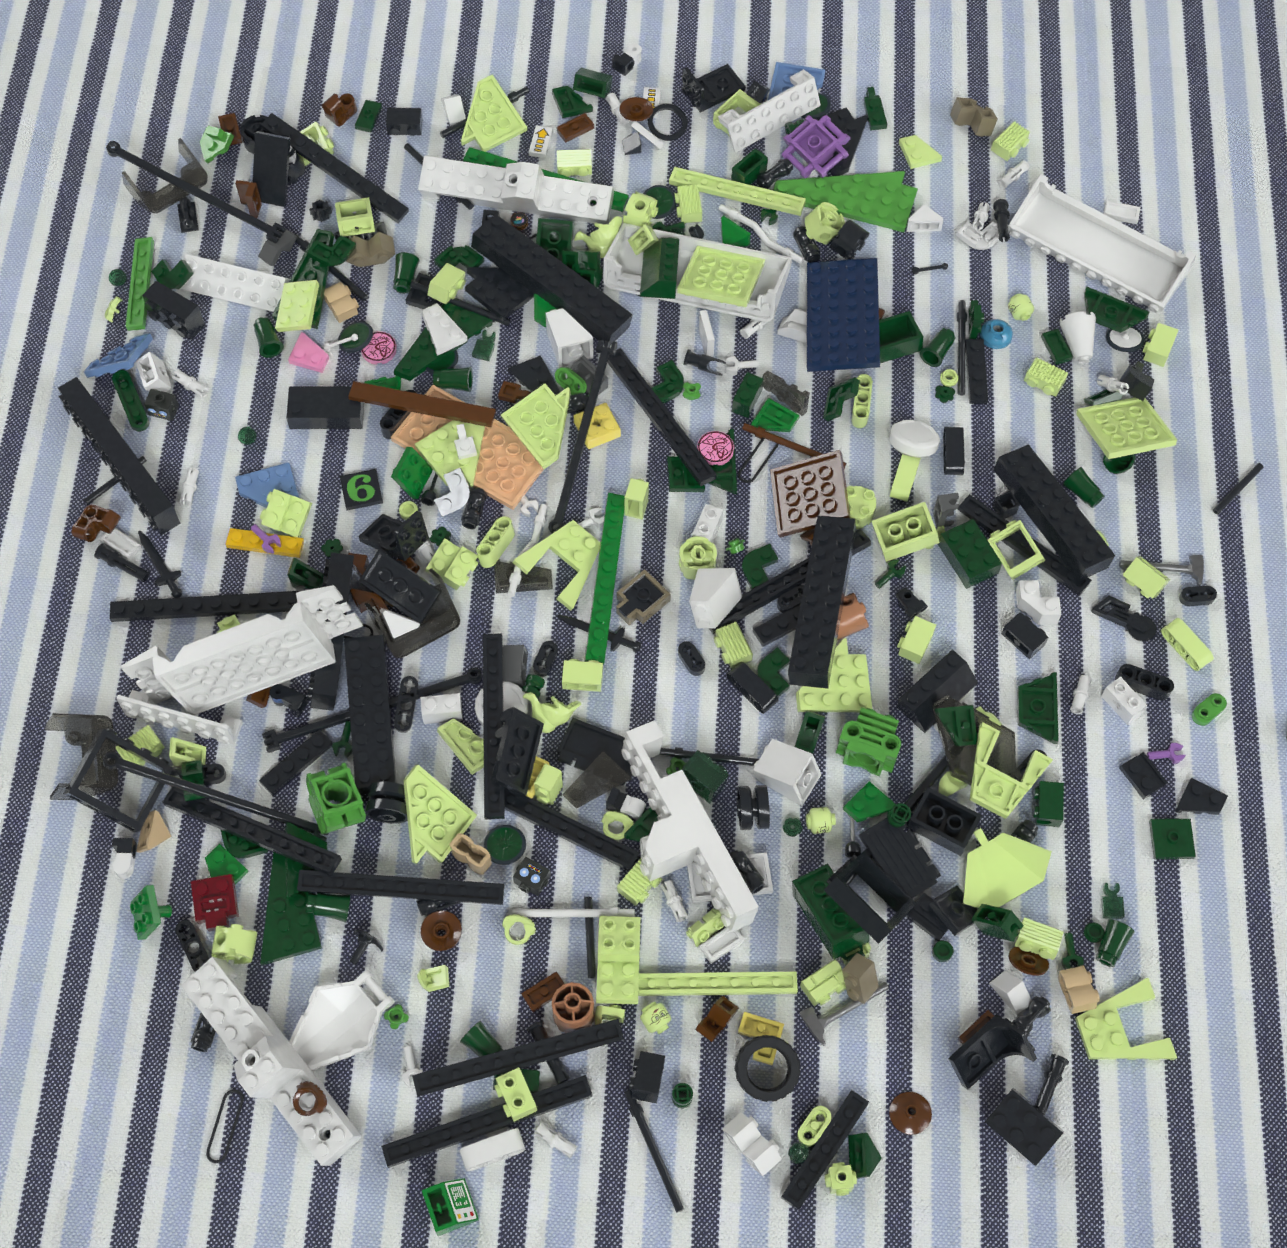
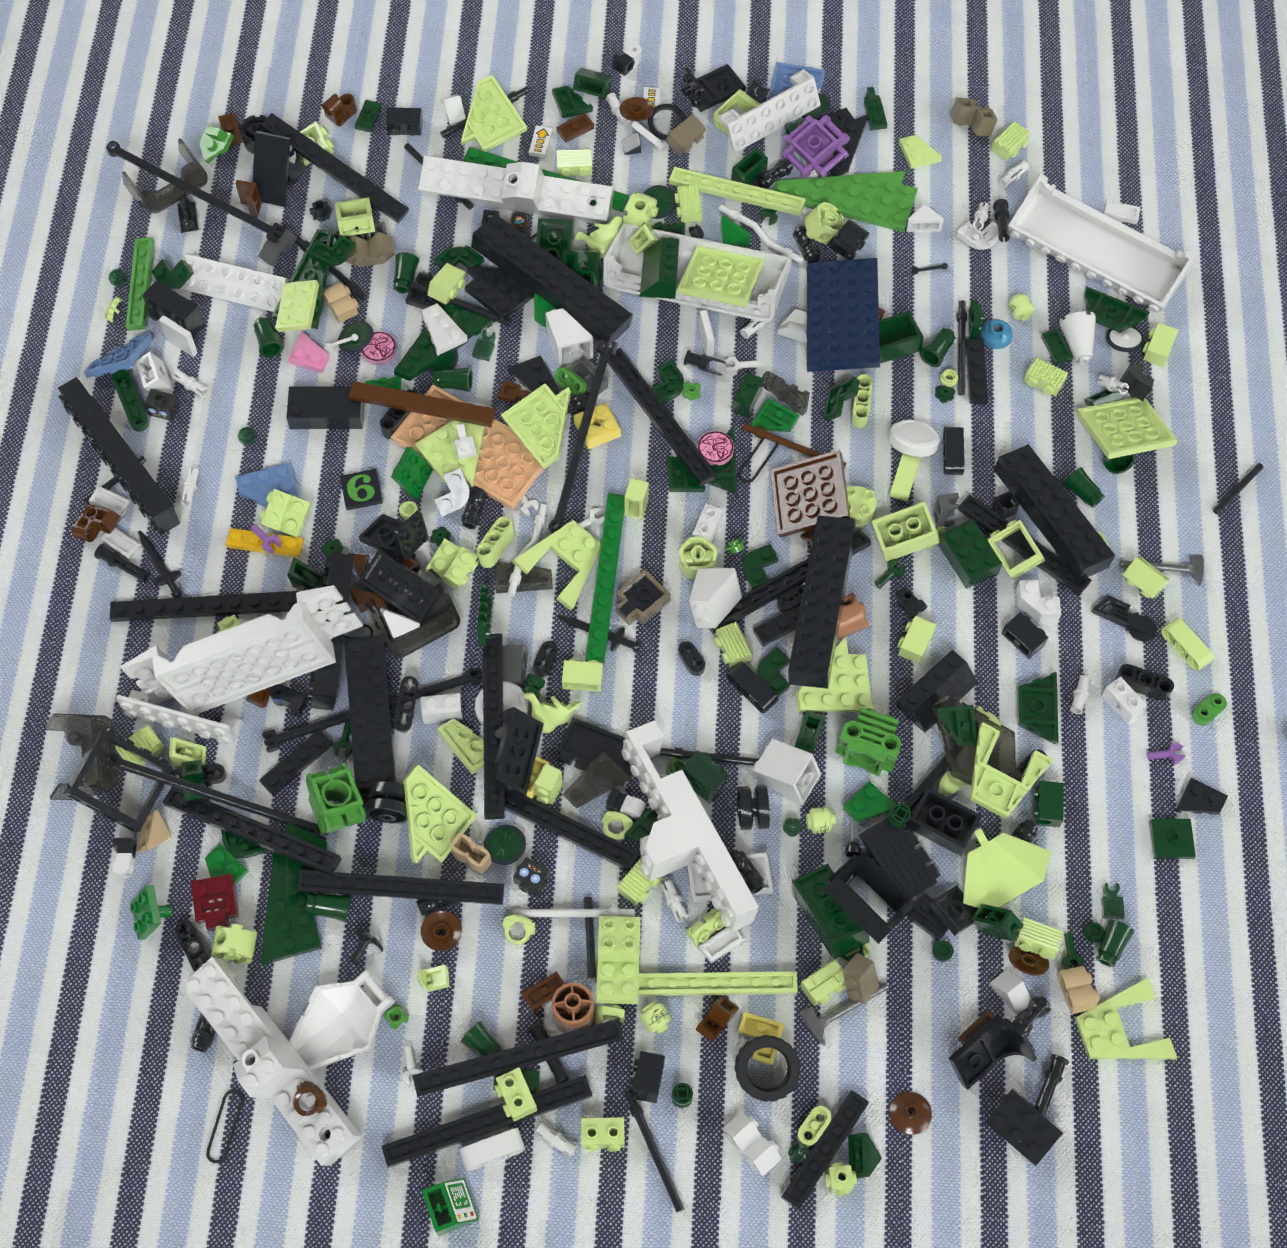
(110, 500): none -> white tile
(178, 336): none -> white tile
(429, 495): black hinge -> none
(484, 616): none -> dark green hinge
(602, 1133): none -> yellowish green brick
(685, 135): none -> dark tan brick
(1143, 775): black plate -> none
(1198, 596): black beam -> none

